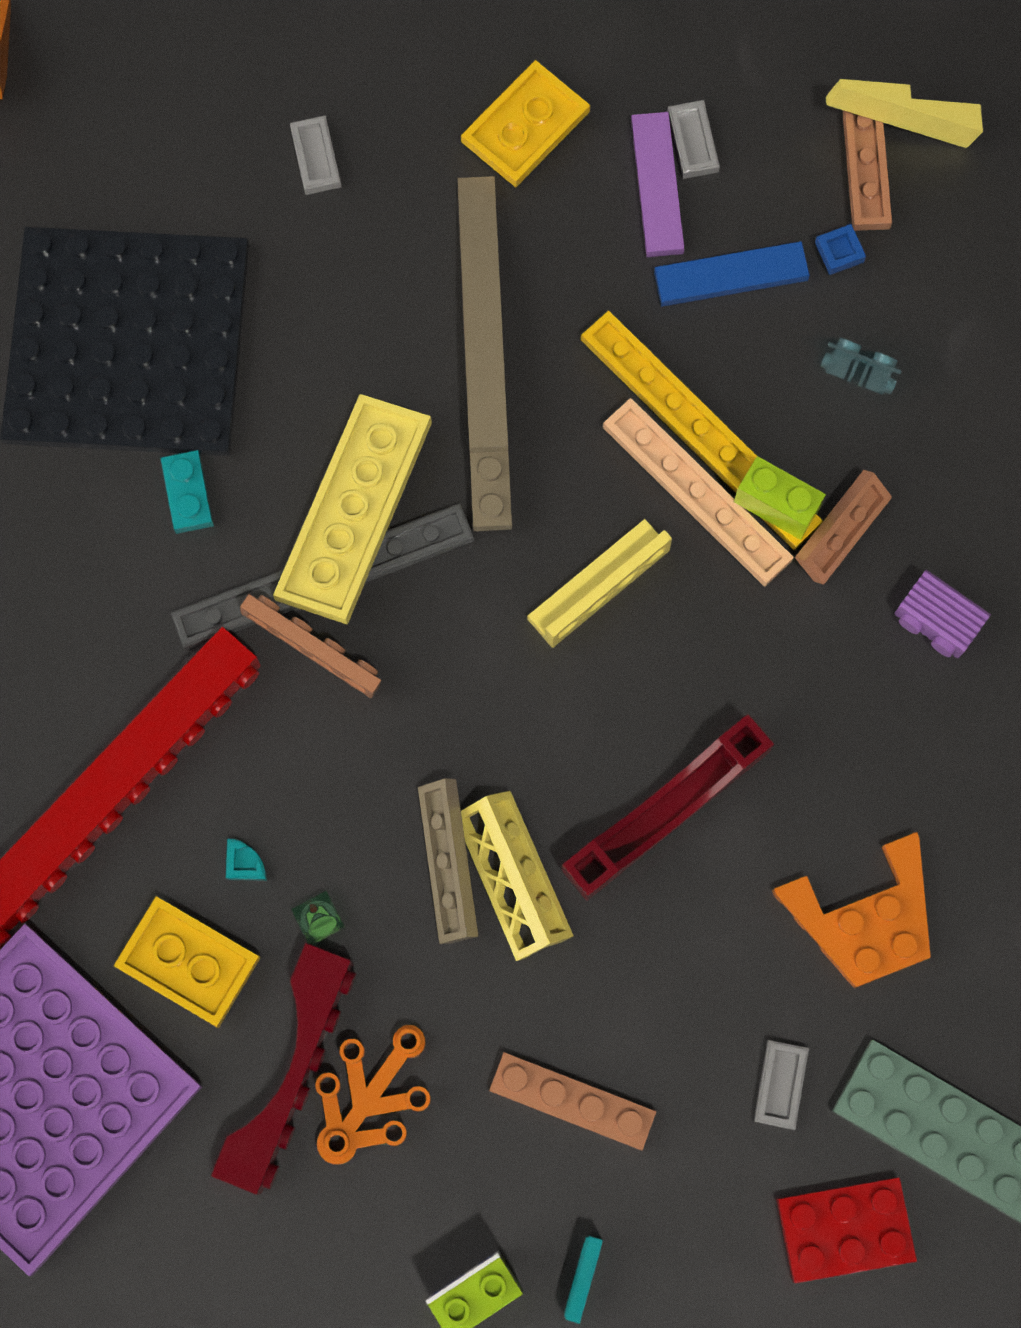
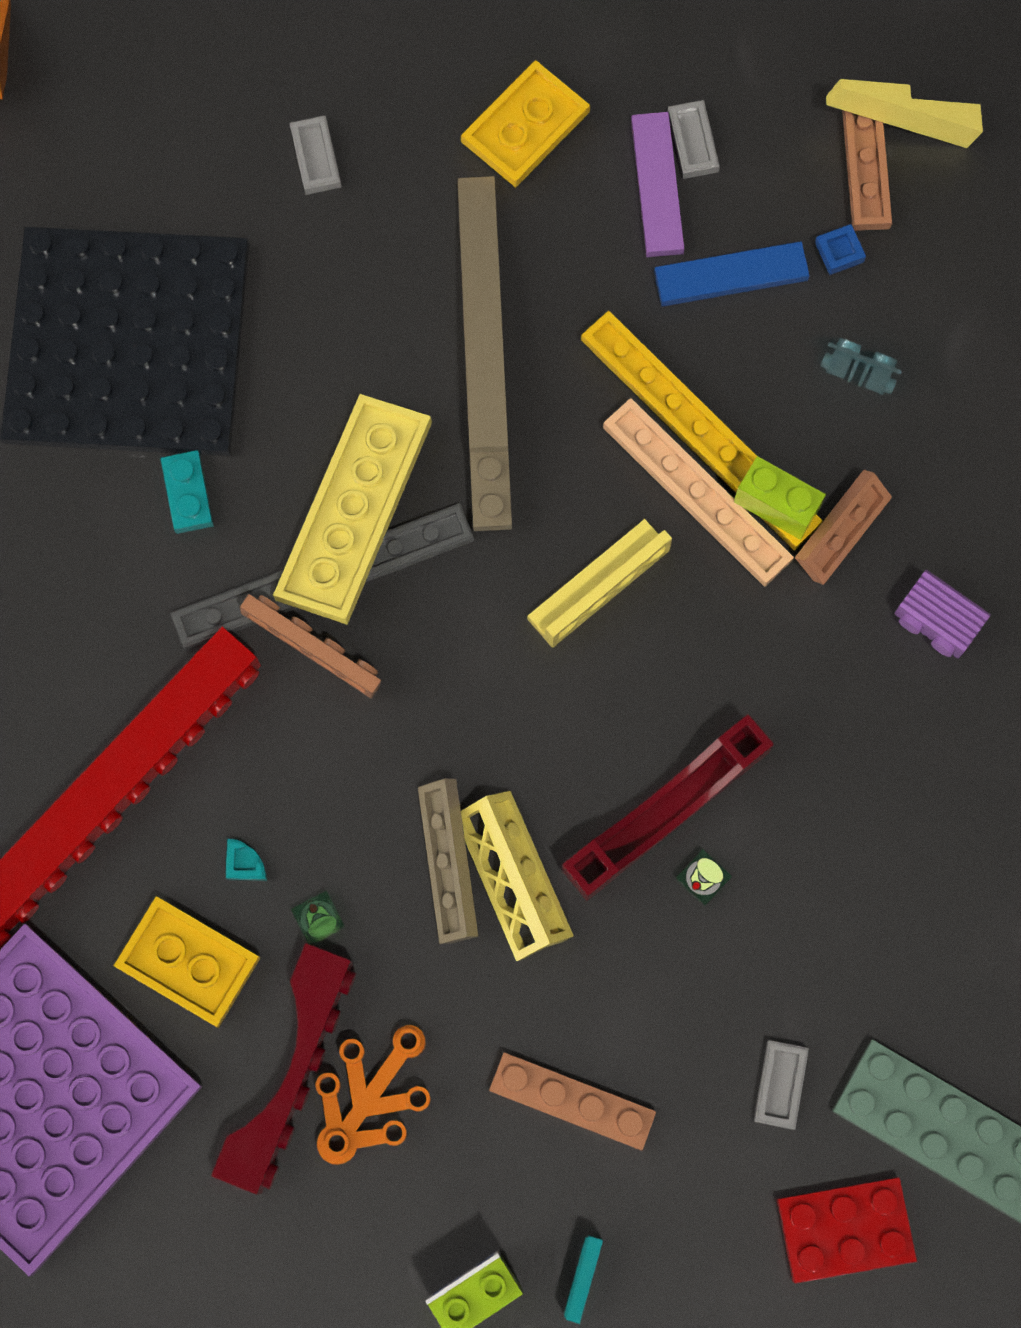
(703, 877): none -> tile
(875, 932): orange wing -> none

